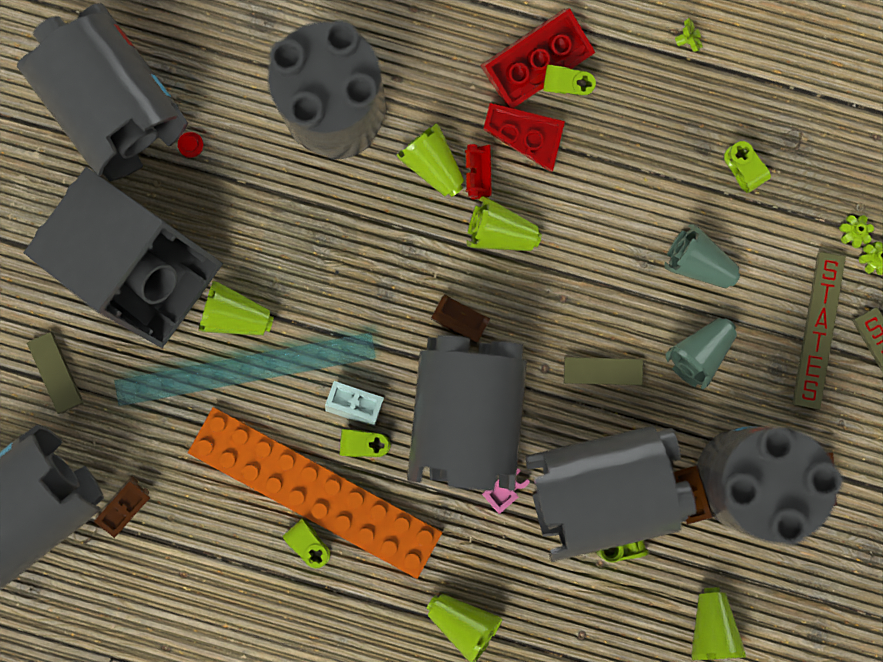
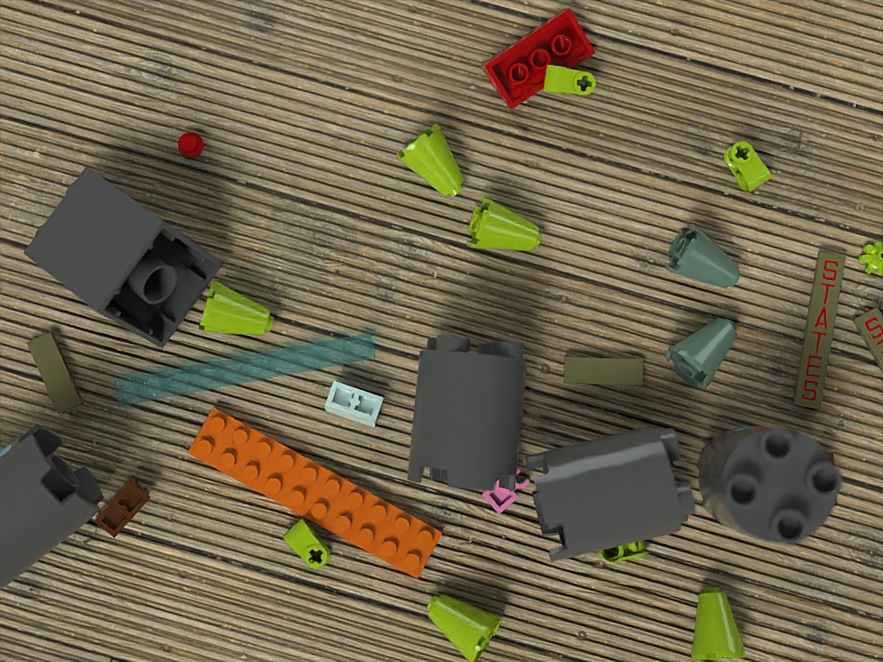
(100, 91): dark grey brick -> none
(328, 88): dark grey brick -> none
(358, 443): lime piece -> none
(460, 319): reddish brown hinge -> none
(479, 179): red hinge -> none
(526, 132): red wing -> none
(690, 36): lime plant -> none
(702, 504): reddish brown hinge -> none
(853, 233): lime plant -> none

